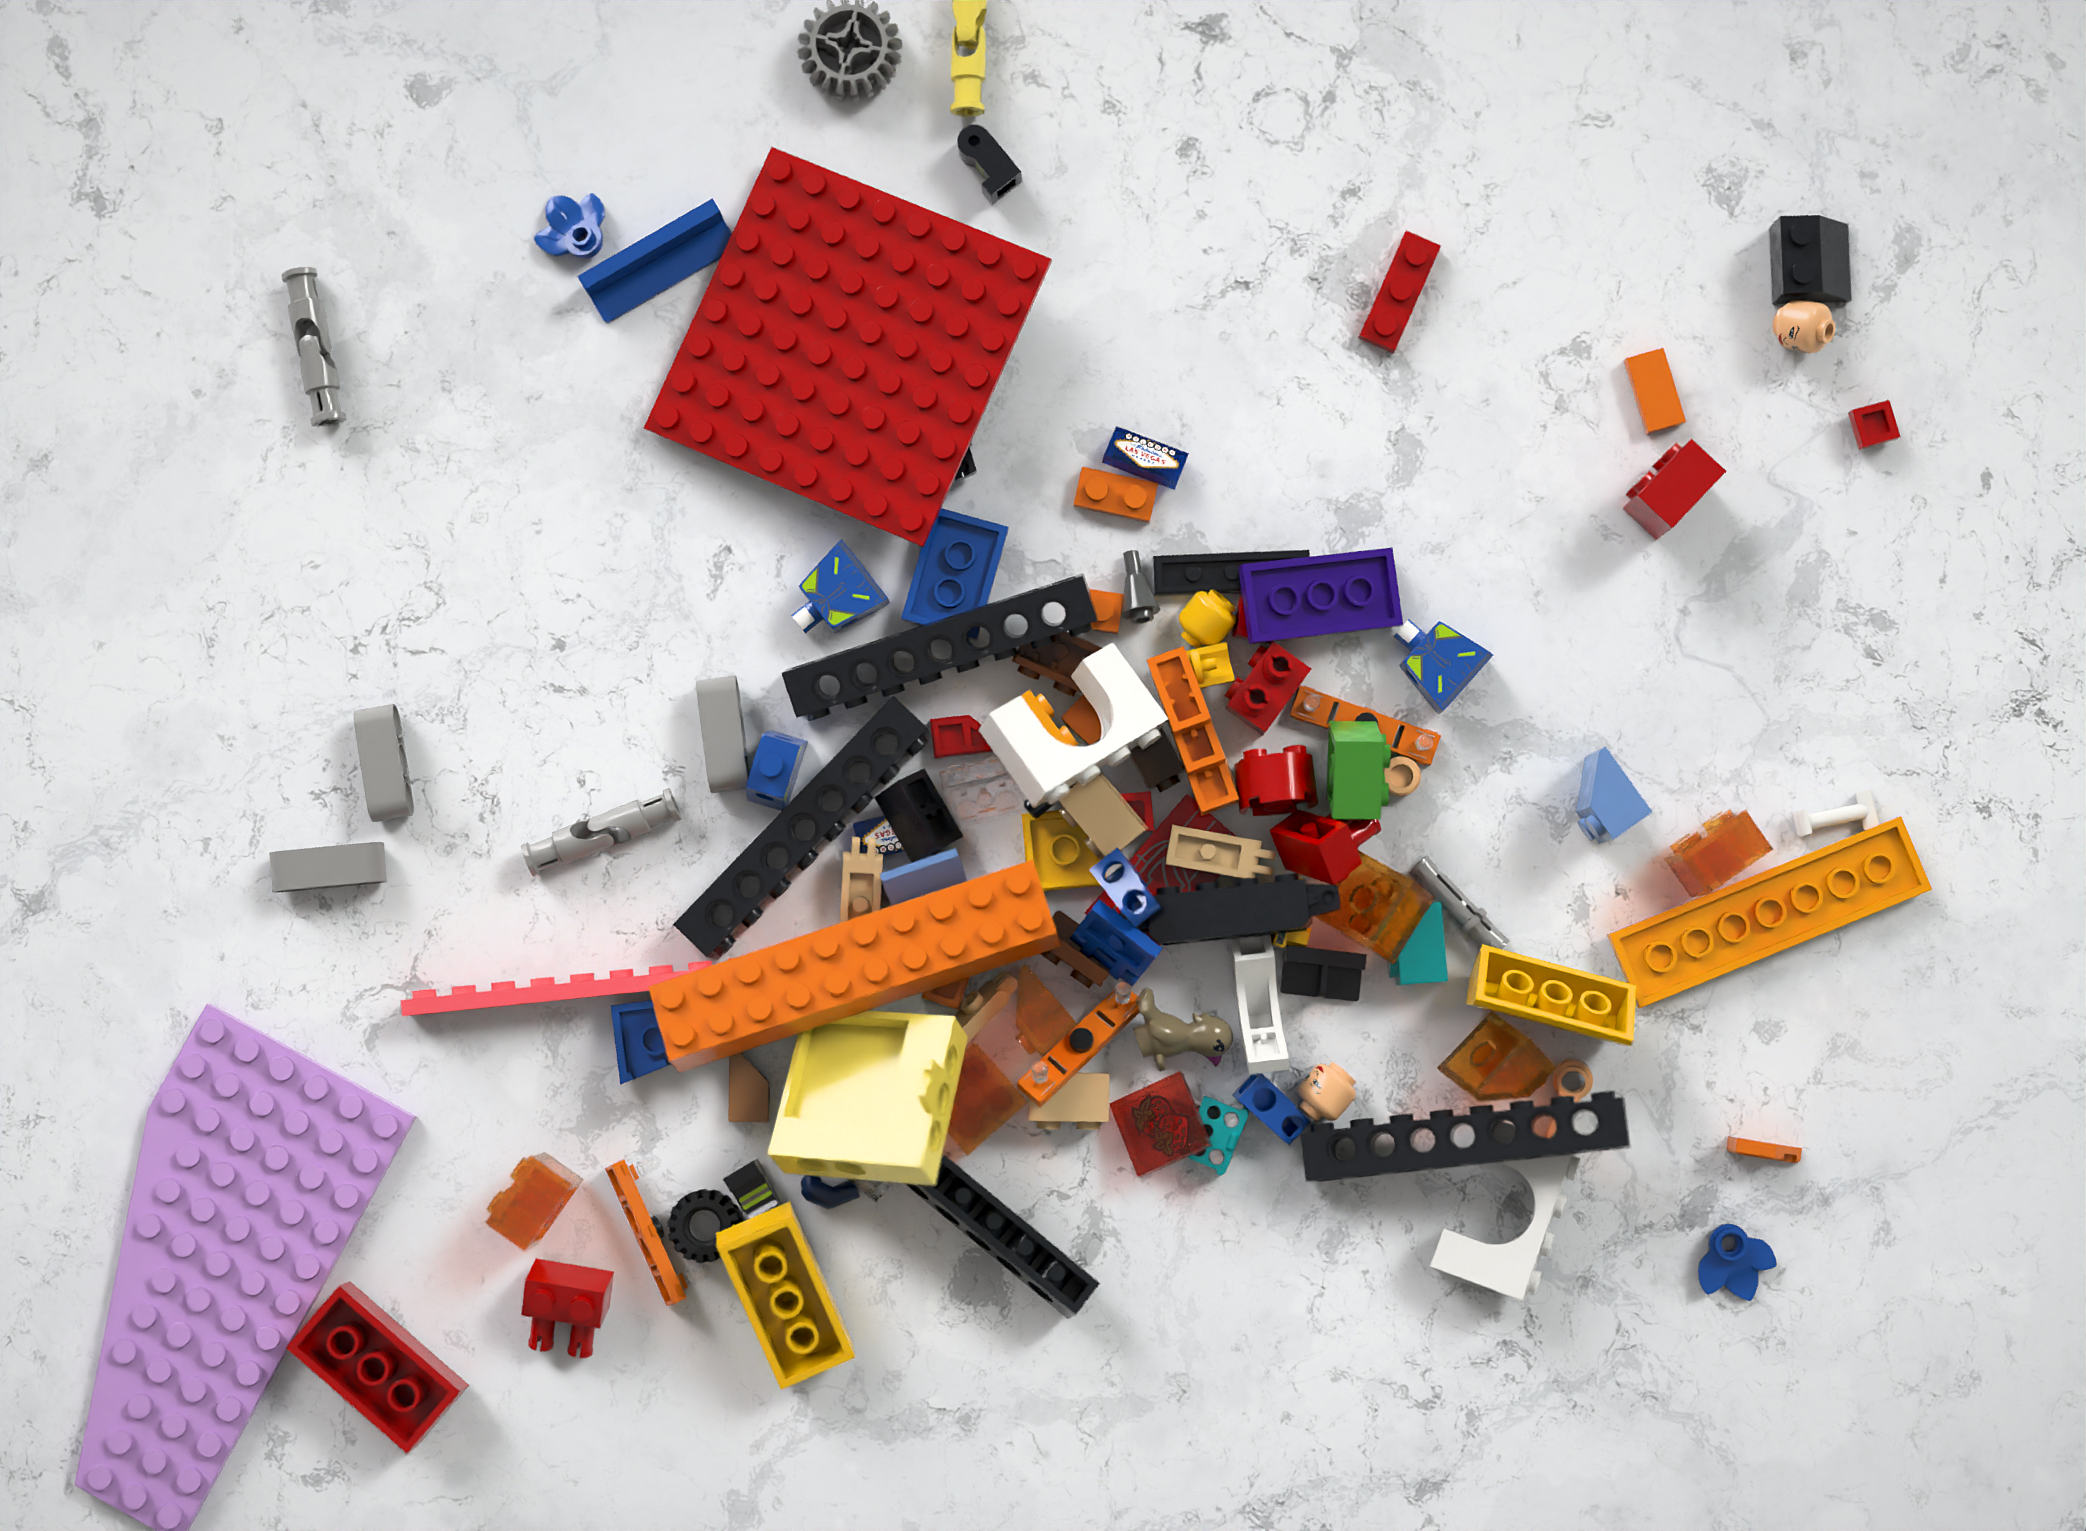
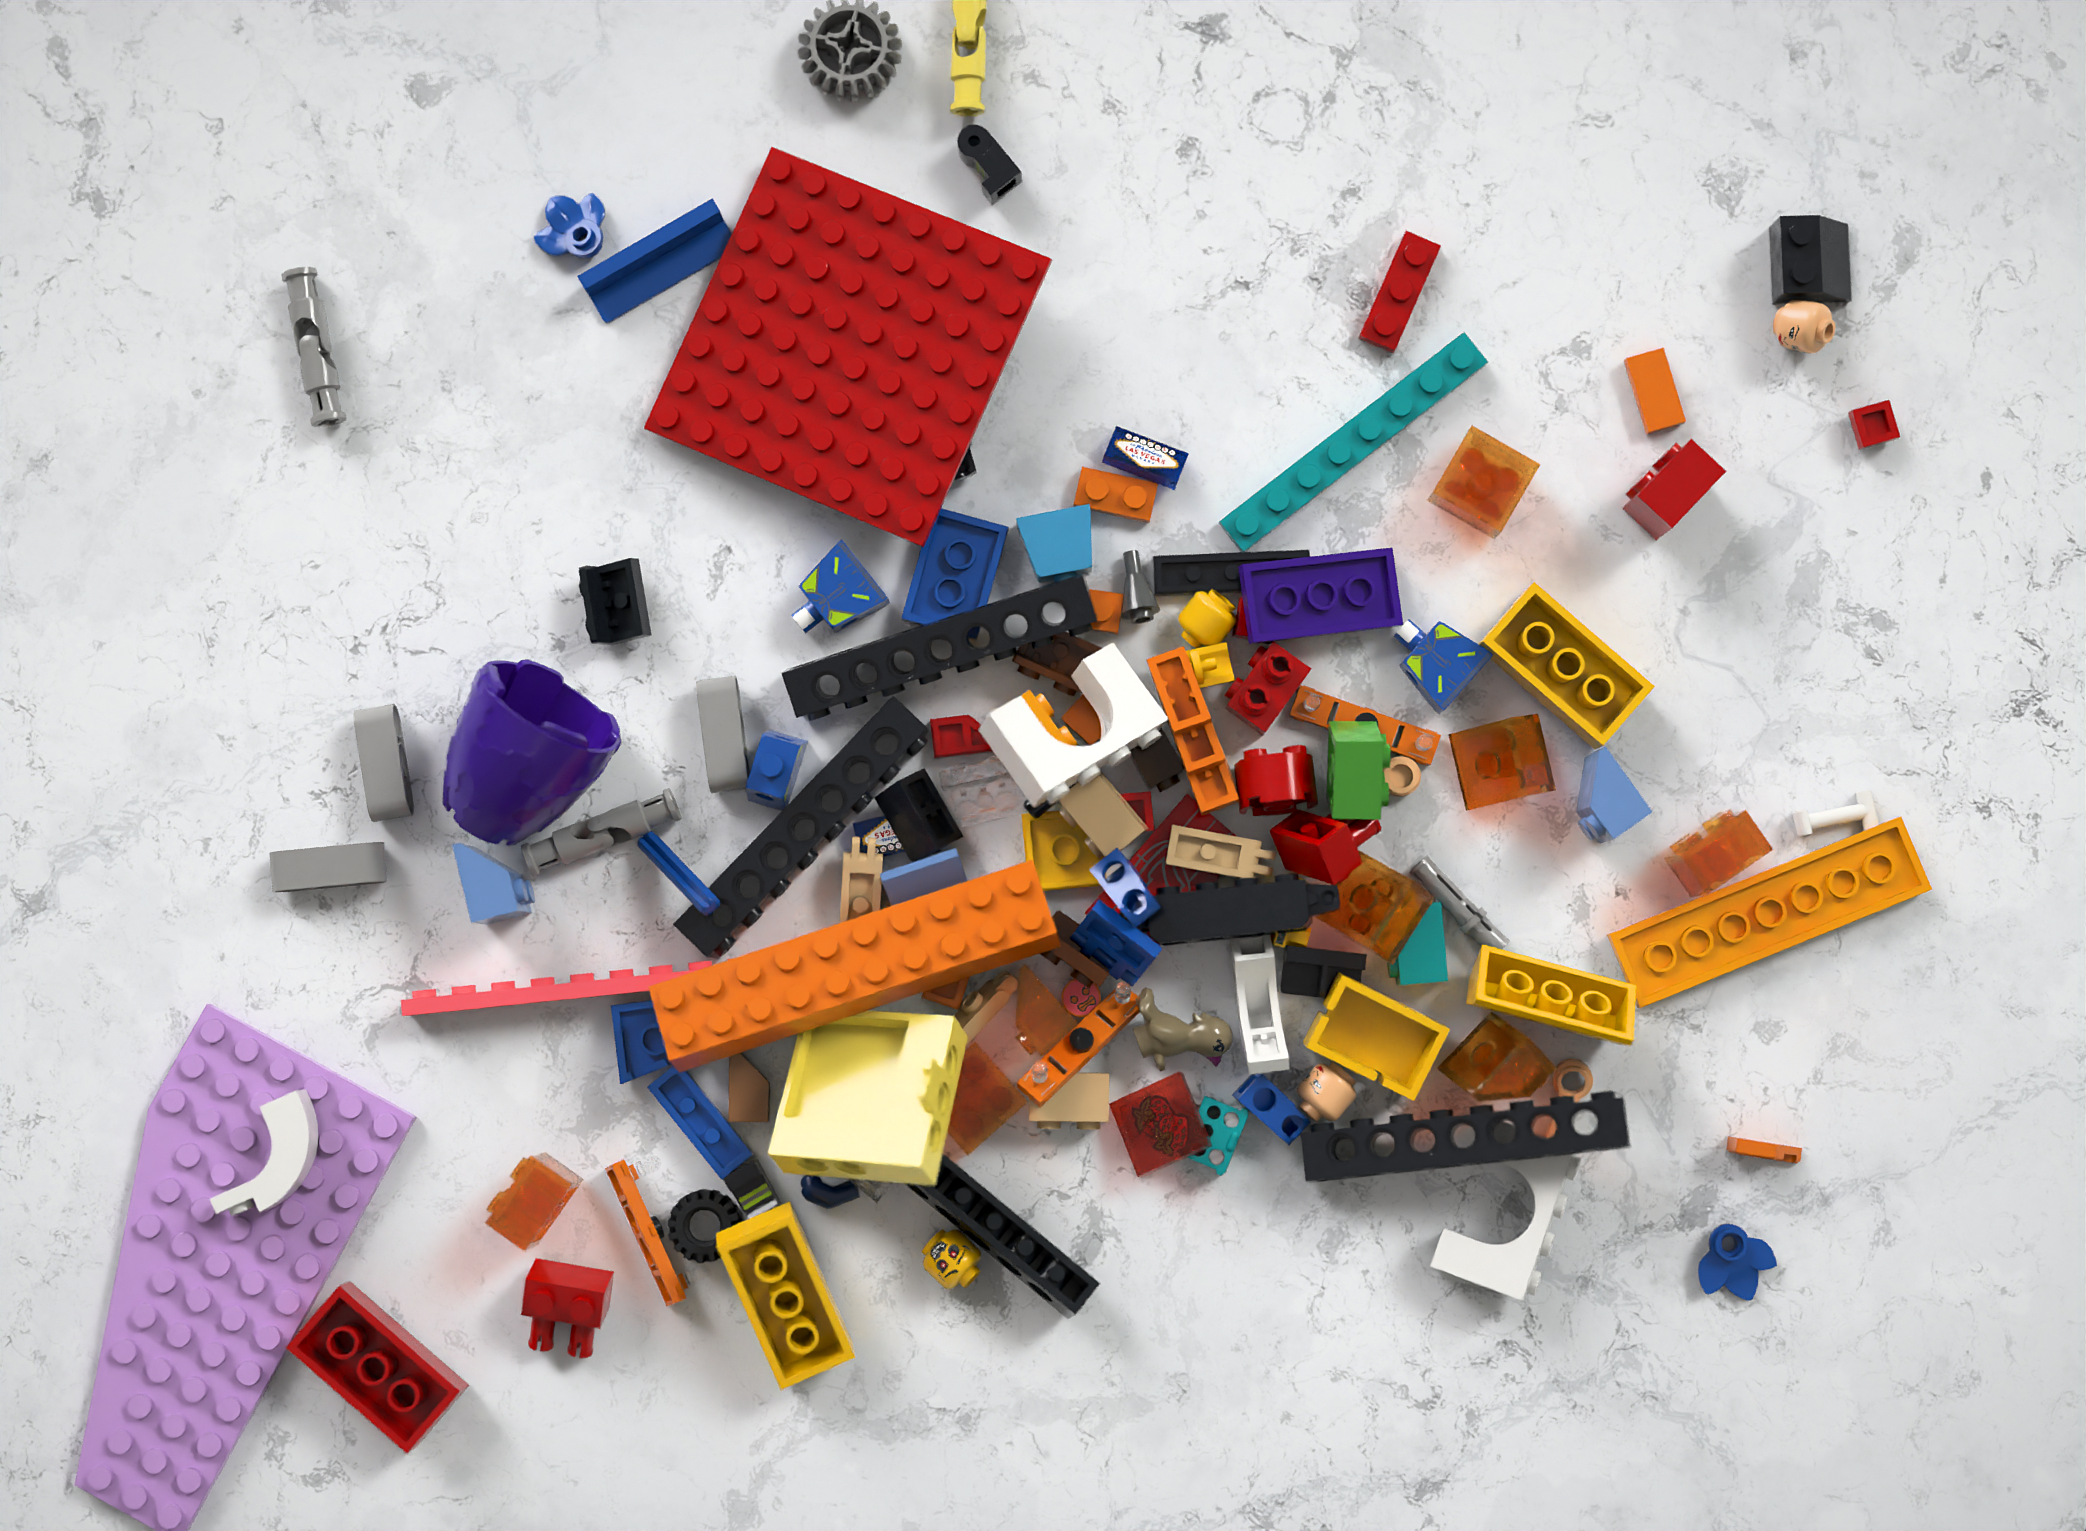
(293, 1151): none -> white arch
(491, 887): none -> medium blue slope
(523, 751): none -> dark purple piece
(614, 602): none -> black bracket
(678, 873): none -> blue axle
(700, 1121): none -> blue plate
(951, 1259): none -> yellow head
(1058, 542): none -> dark azure torso
(1079, 999): none -> coral tile
(1353, 442): none -> teal plate
(1378, 1034): none -> yellow piece
(1483, 482): none -> clear orange brick
(1502, 761): none -> clear orange slope
(1565, 666): none -> yellow brick

